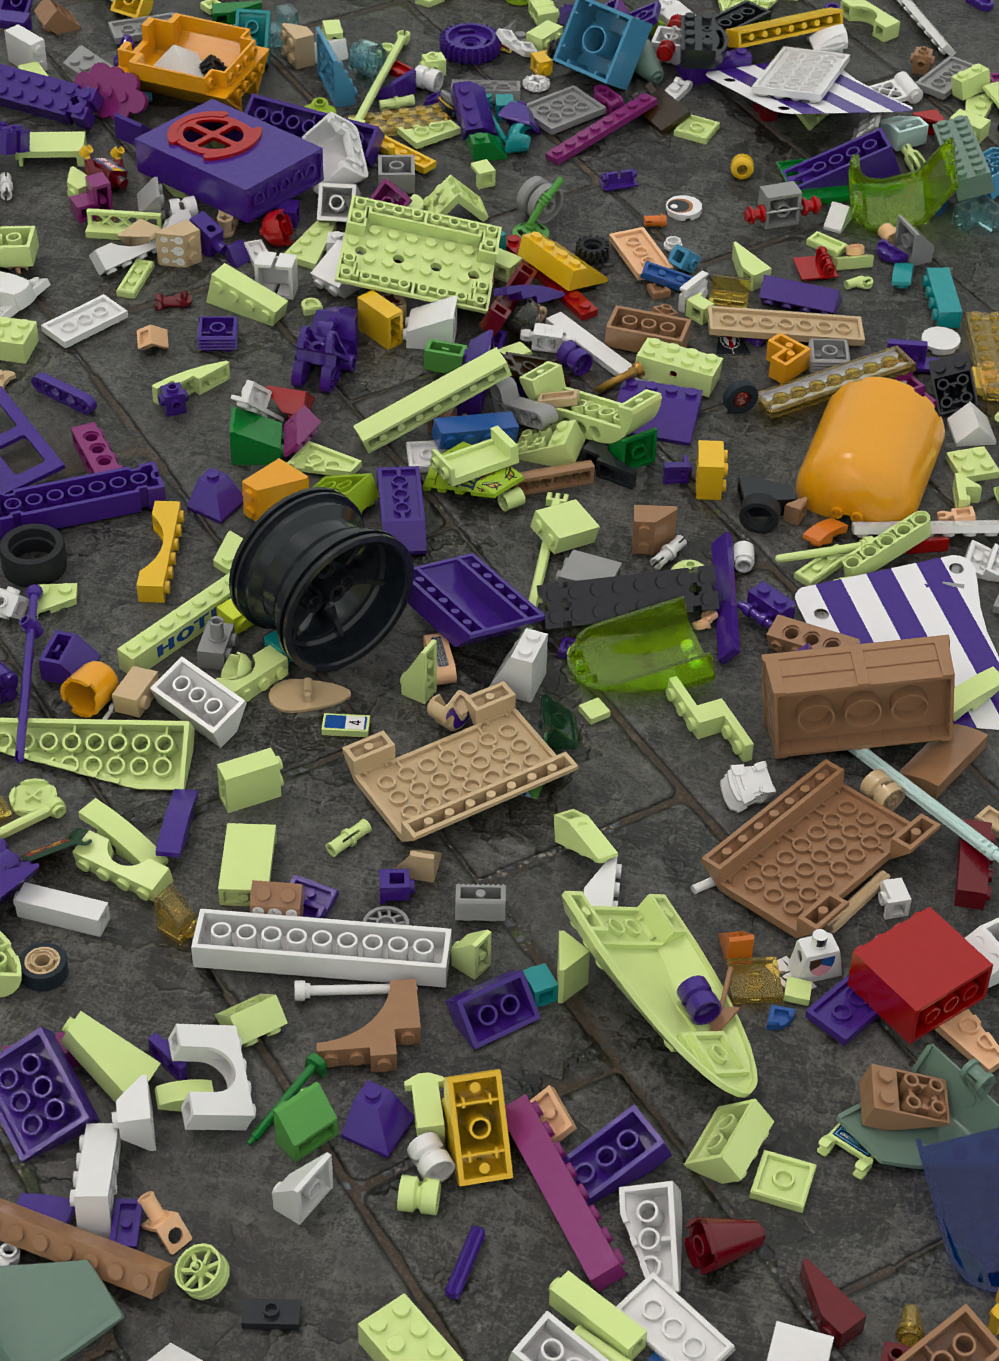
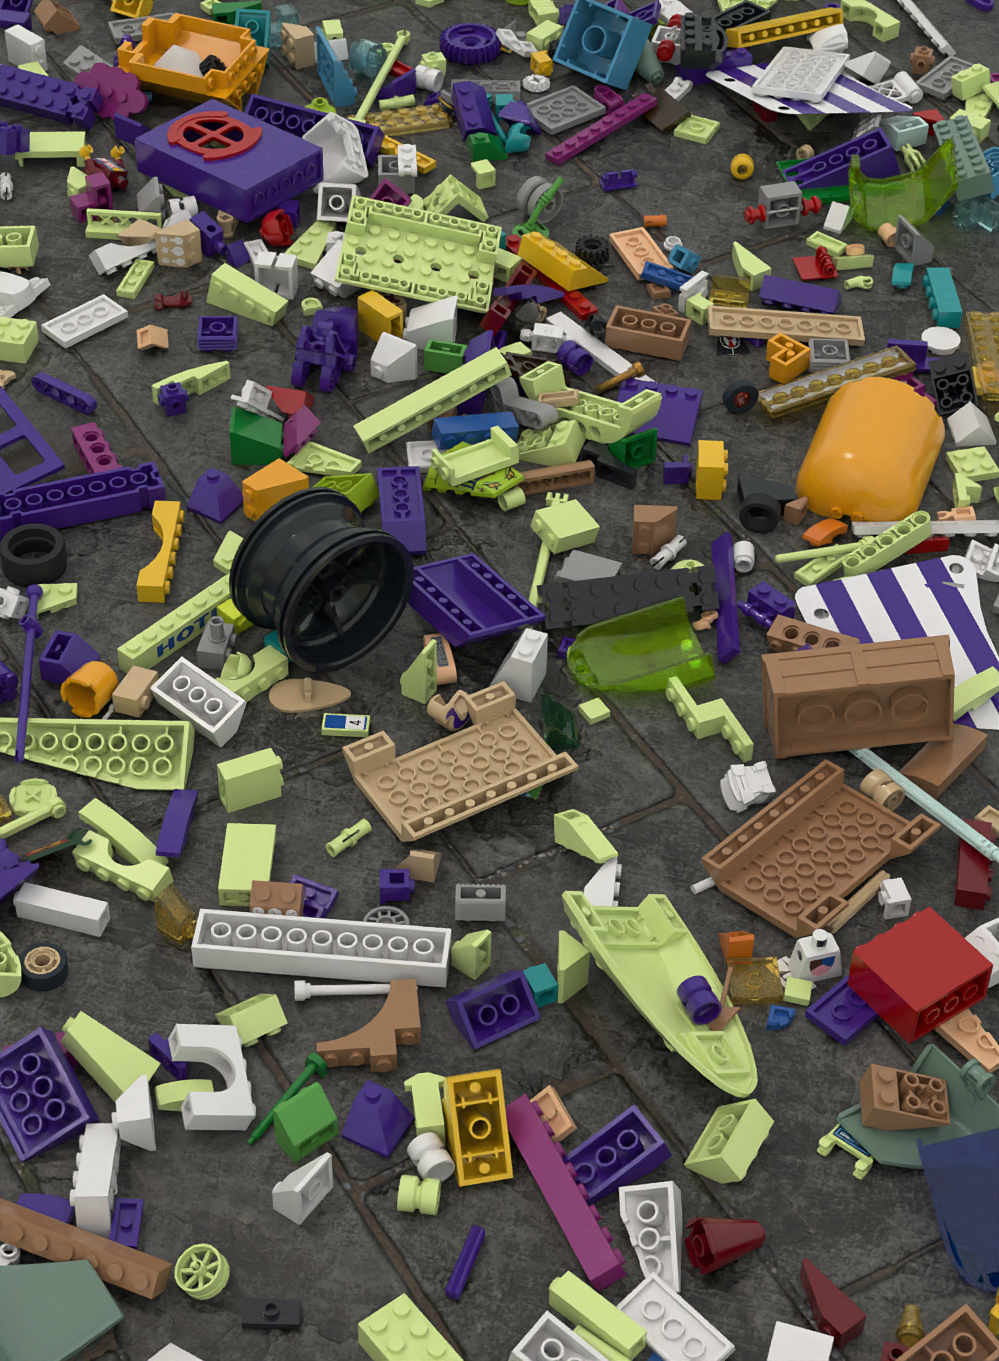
(162, 1222): light nougat bracket -> none
(394, 359): none -> white slope
(407, 160): none -> white plate
(436, 131): yellowish green wing -> none
(596, 326): none -> black axle
(679, 365): yellowish green brick -> none
(683, 208): white tile -> none
(783, 1181): yellowish green tile -> none
(805, 152): none -> tan bush
(870, 66): none -> white slope
(890, 253): dark purple plate -> none

